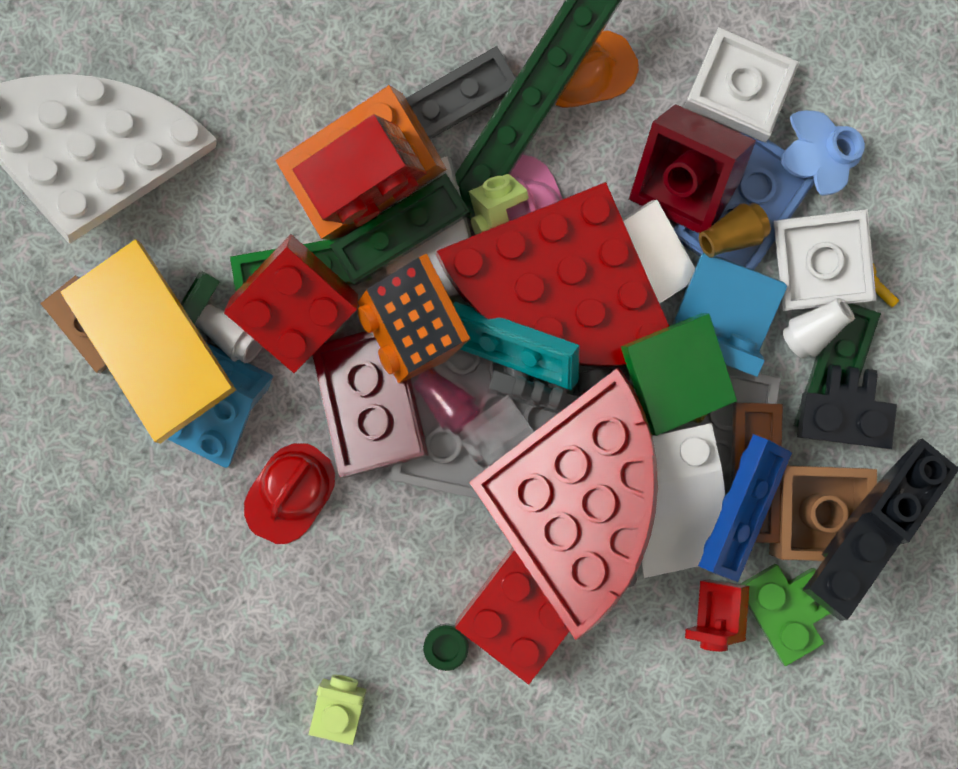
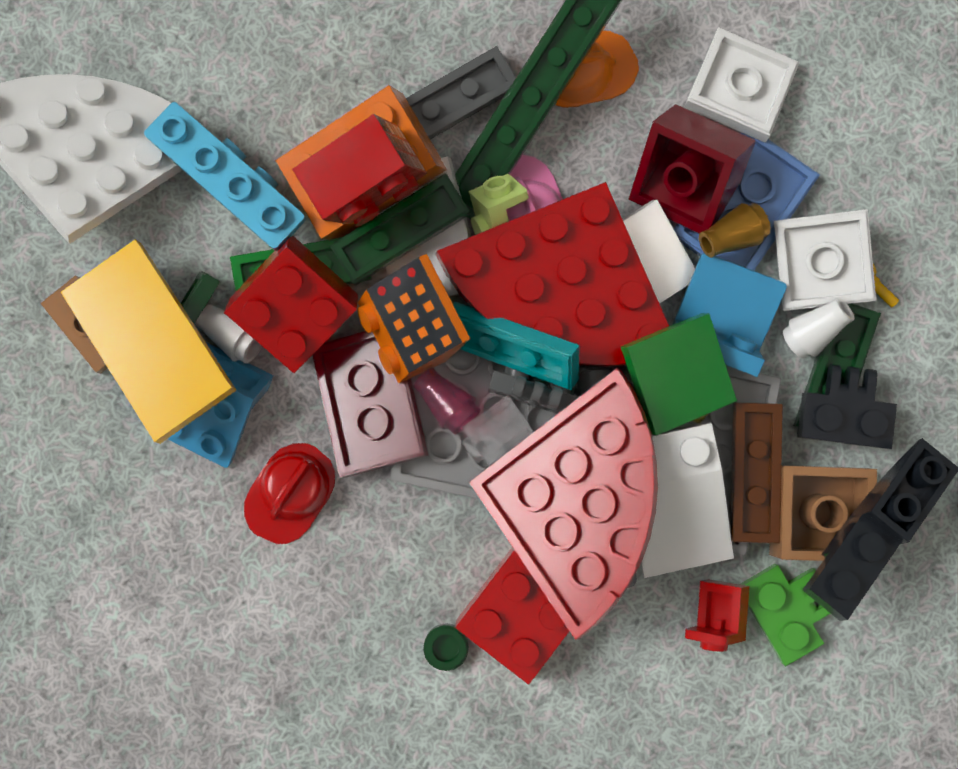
(225, 175): none -> medium azure bracket
(337, 709): yellowish green bracket -> none
(745, 508): blue plate -> none
(818, 153): light blue plate -> none

